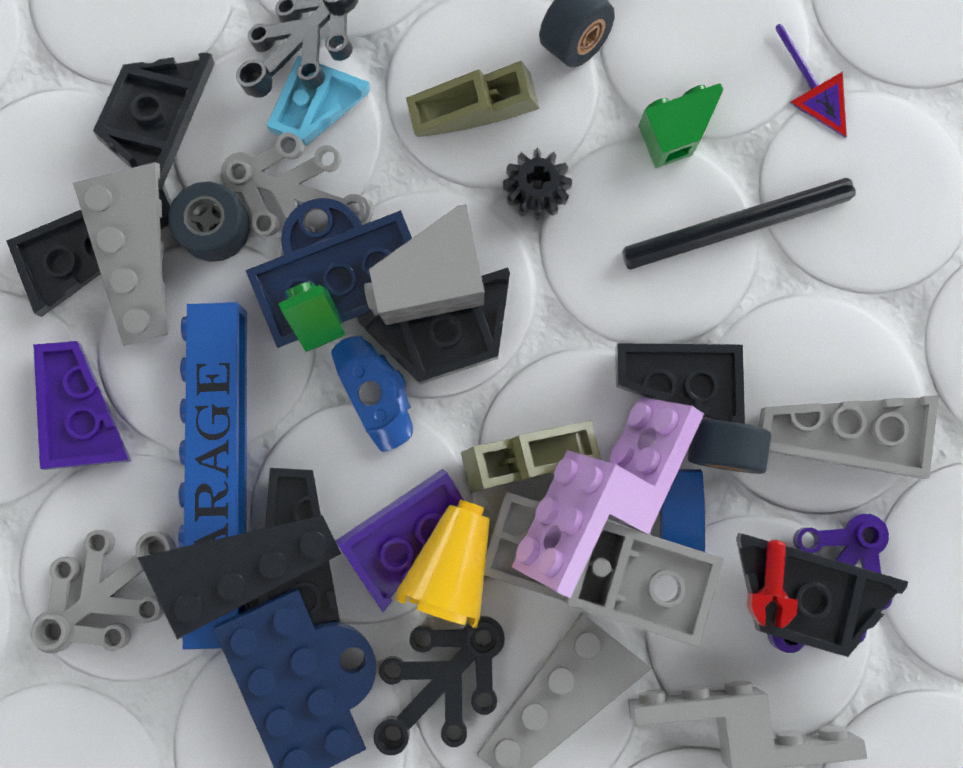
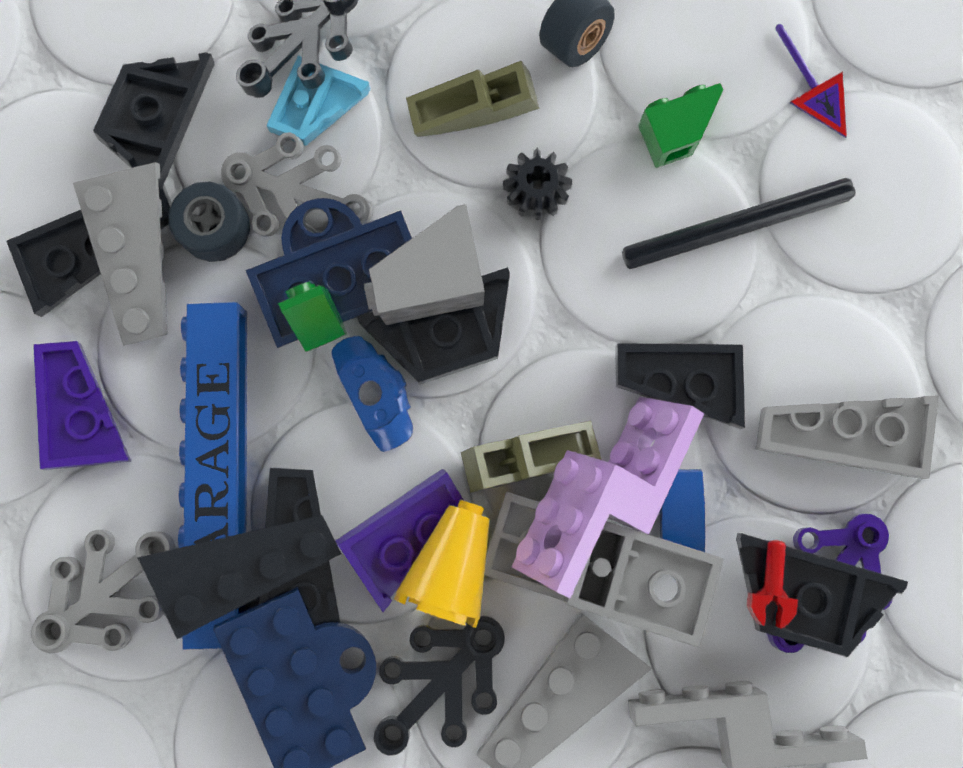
(730, 446): black wheel -> none

